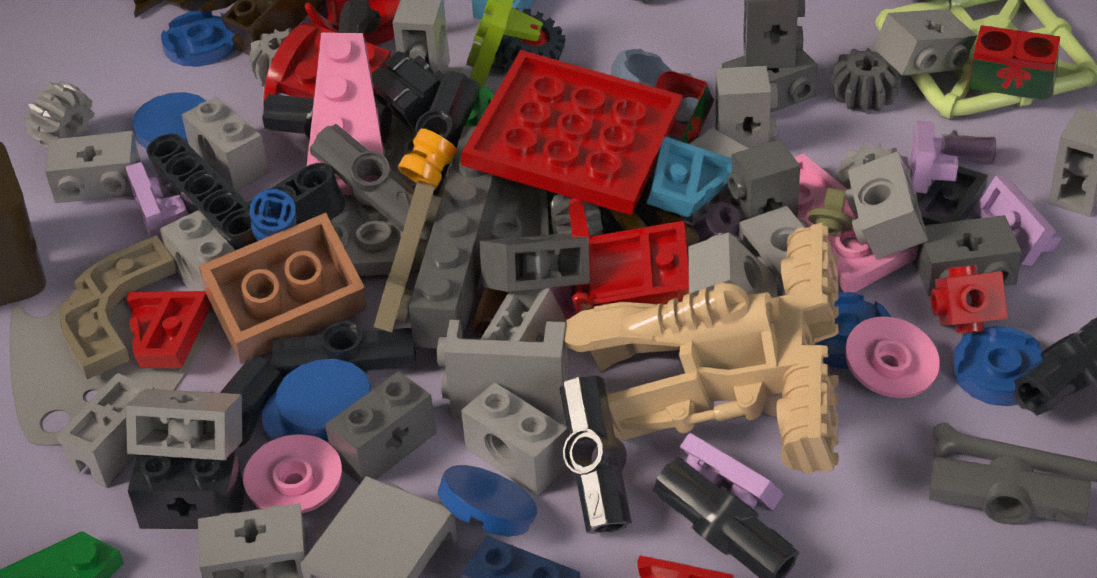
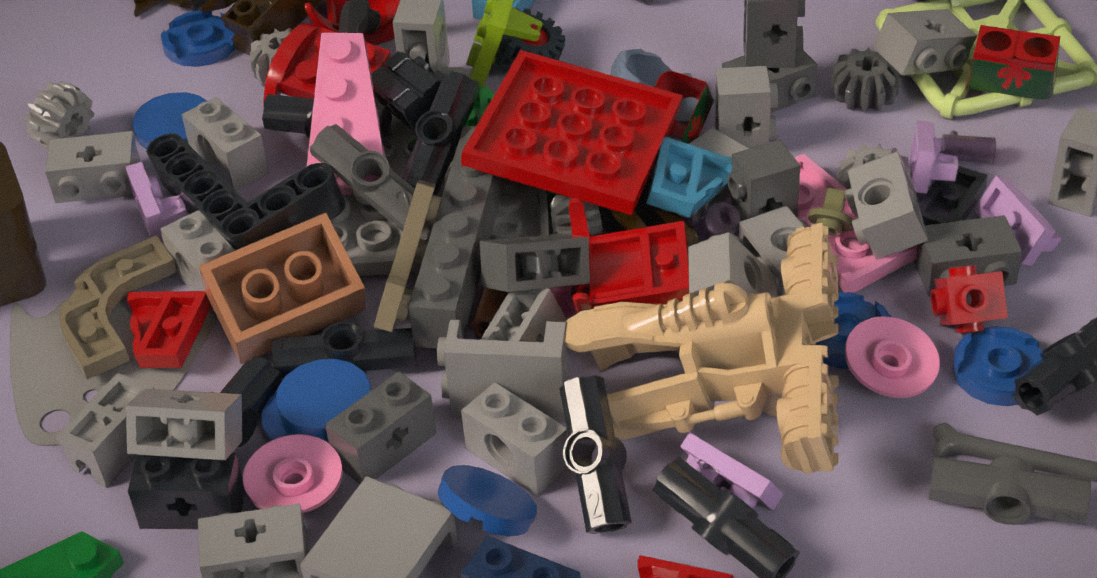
(273, 221): blue wheel -> none
(427, 157): light orange wheel -> none

